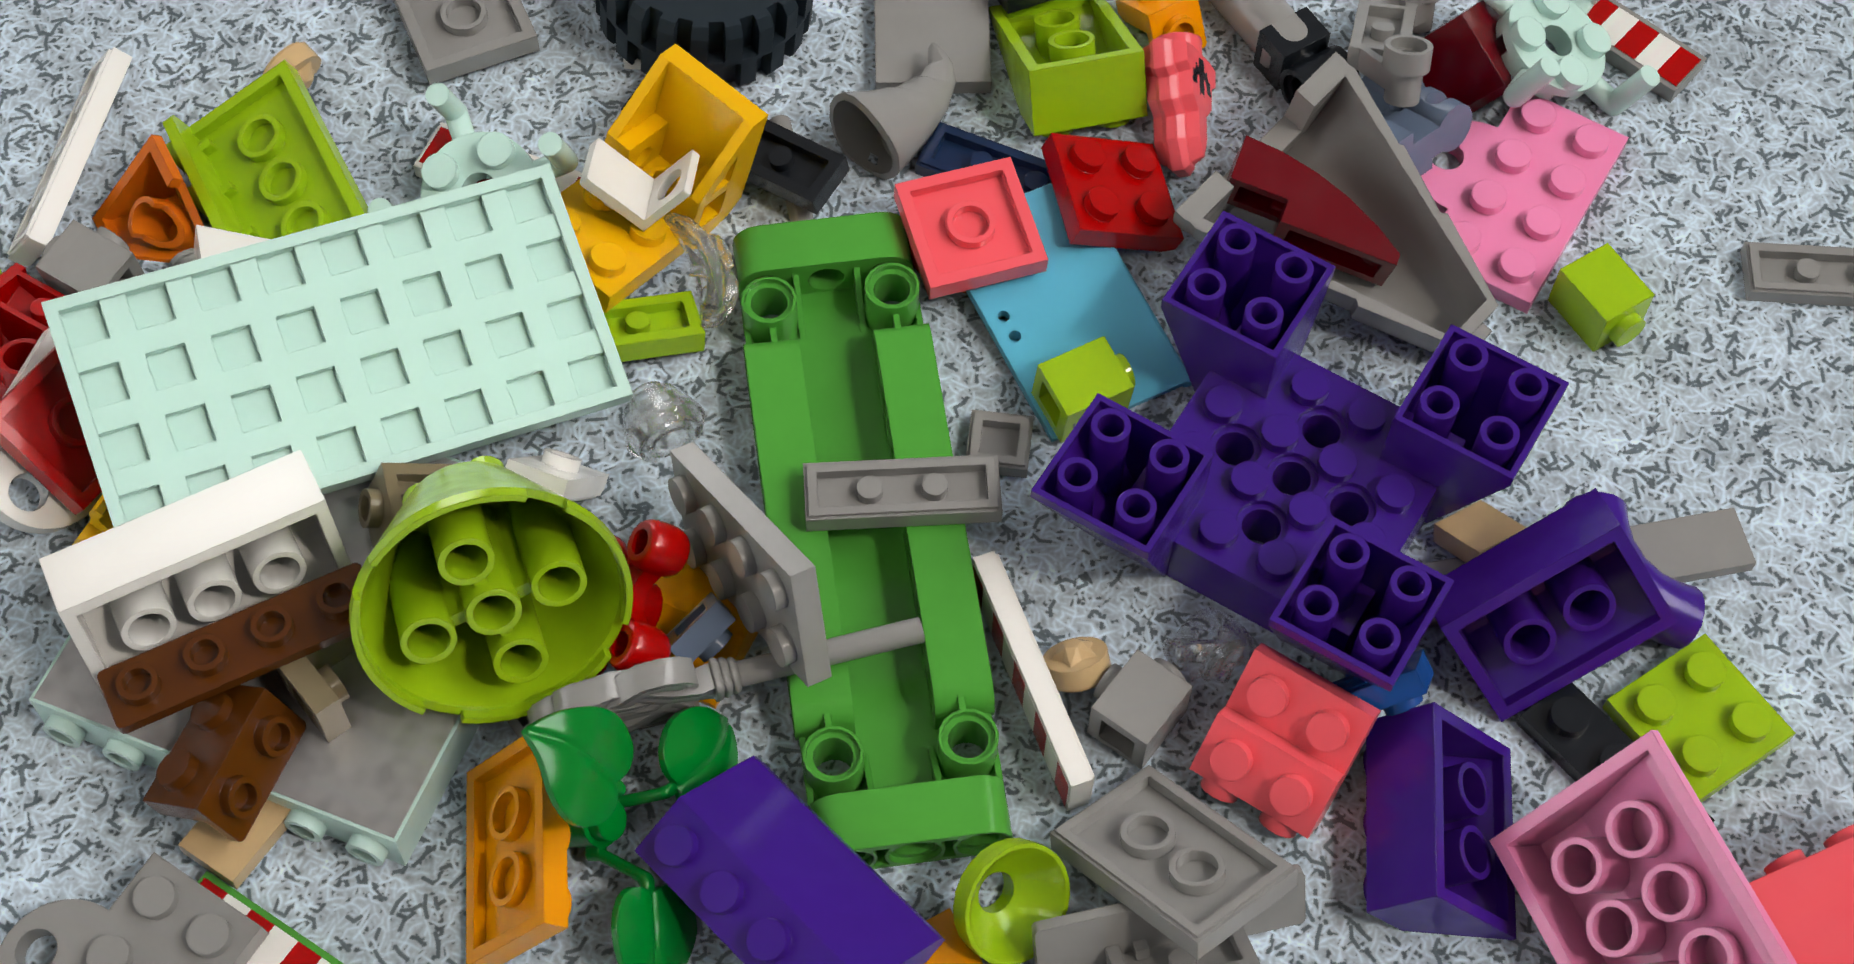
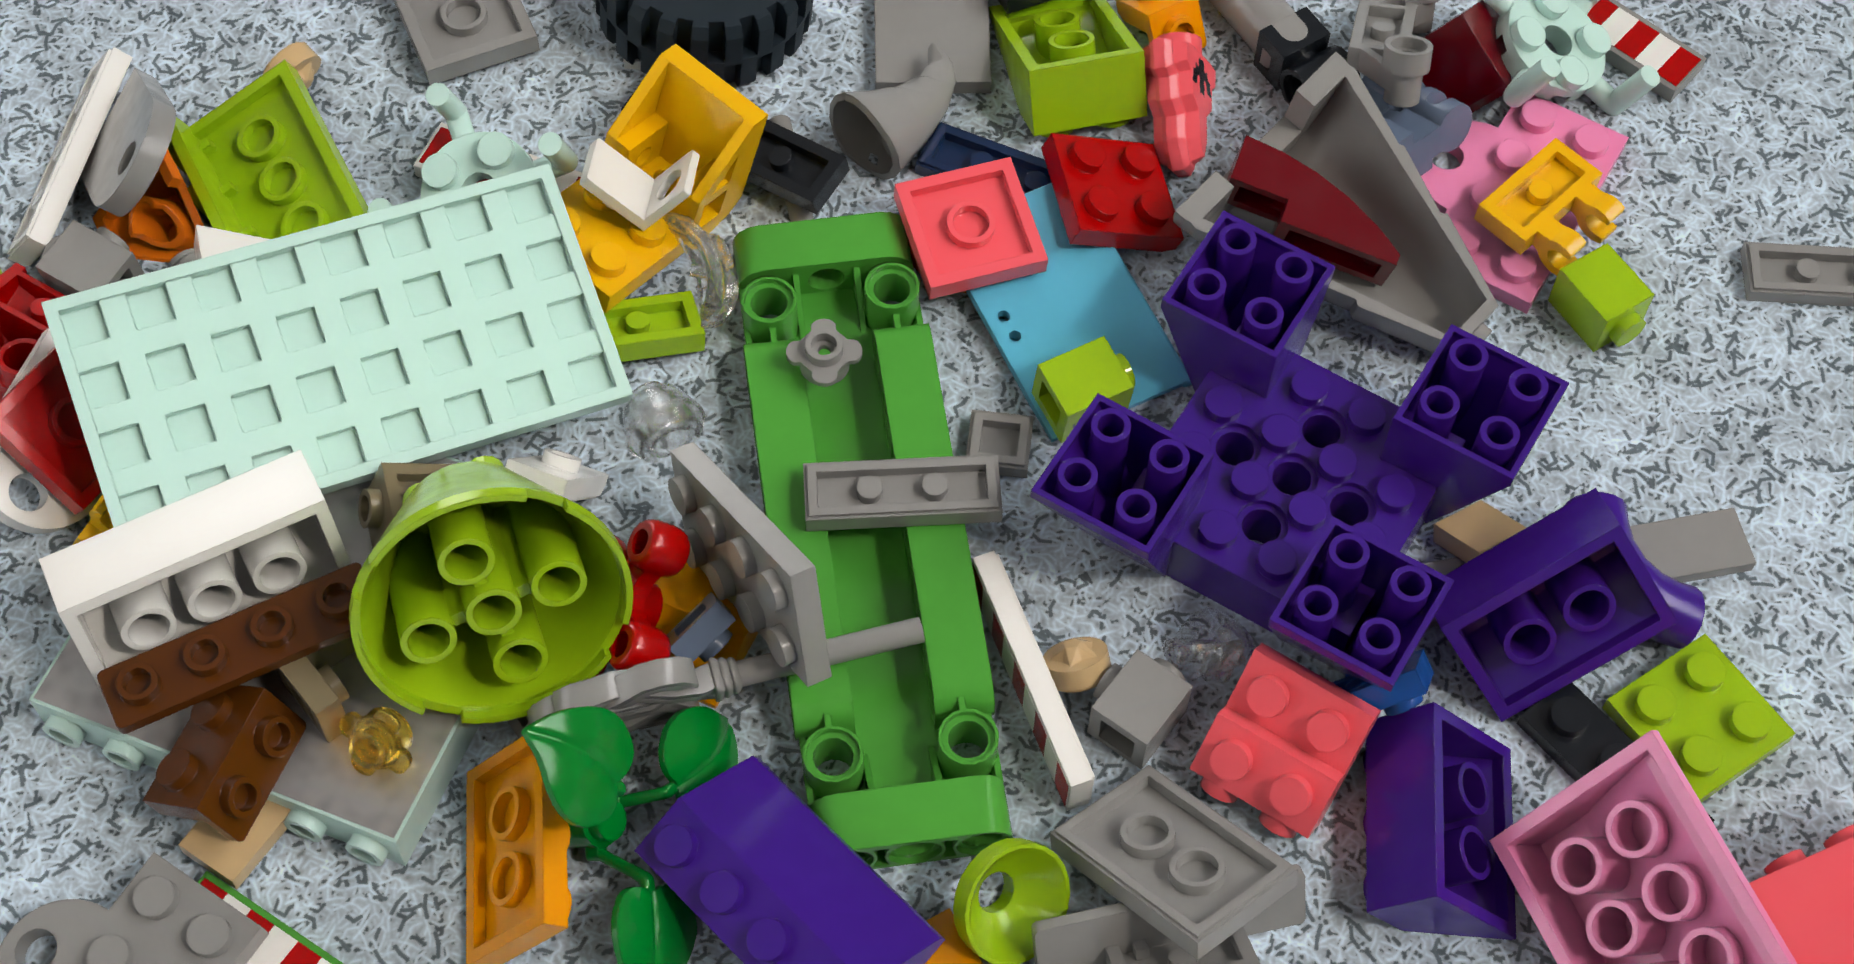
(130, 145): none -> light grey tile
(378, 740): none -> clear yellow plate
(829, 368): none -> light grey plate
(1539, 195): none -> yellow plate

